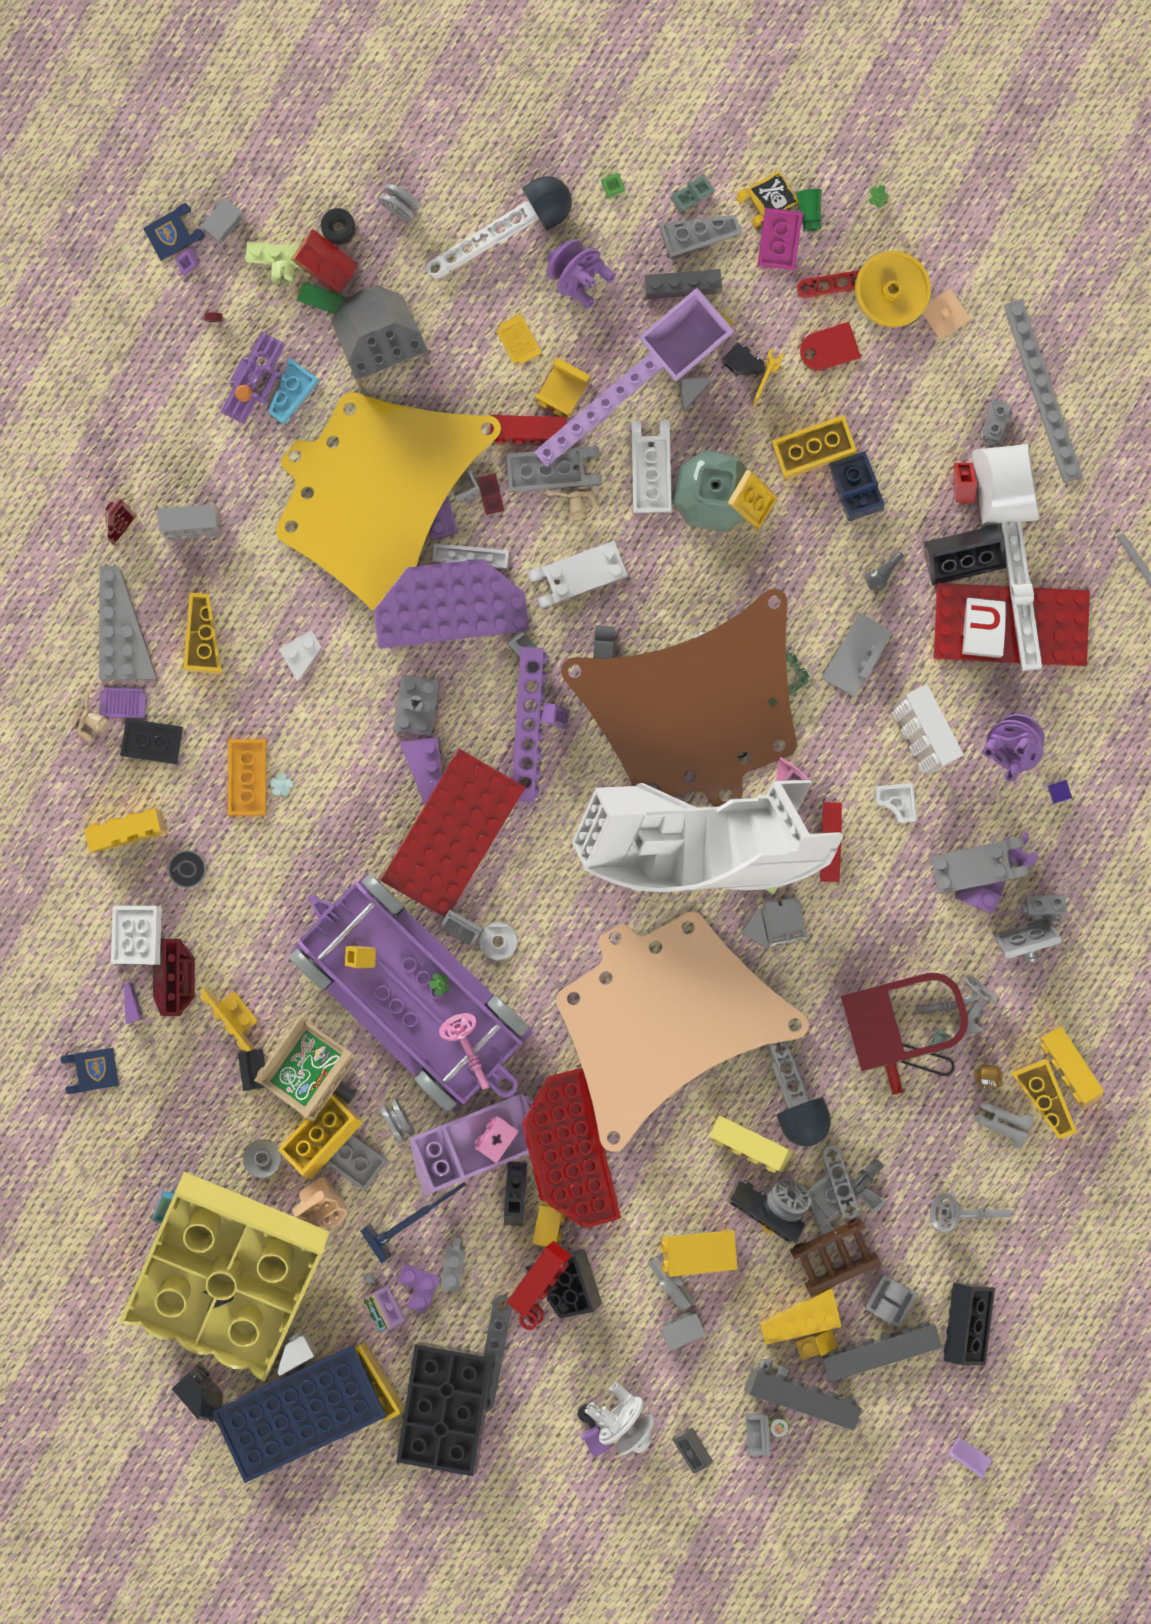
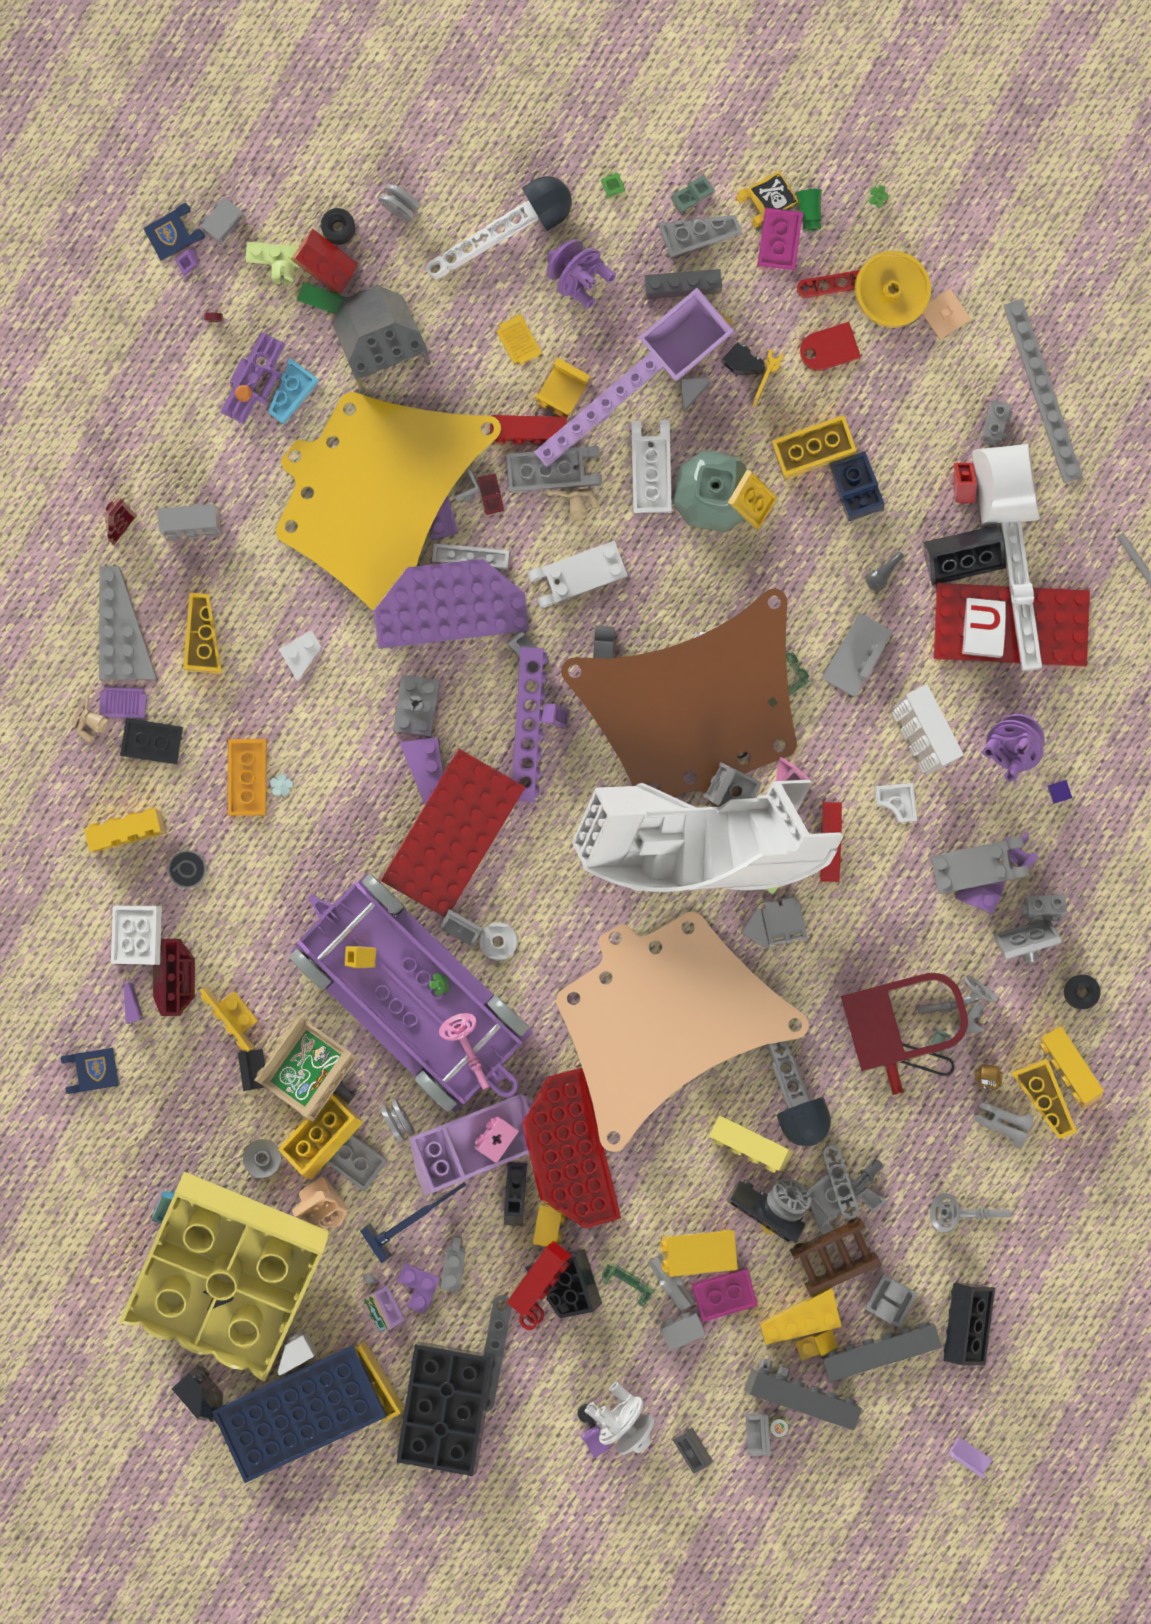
(629, 1278): none -> clear green window
(724, 1294): none -> dark pink tile
(725, 780): none -> light grey bracket
(1090, 999): none -> black tyre

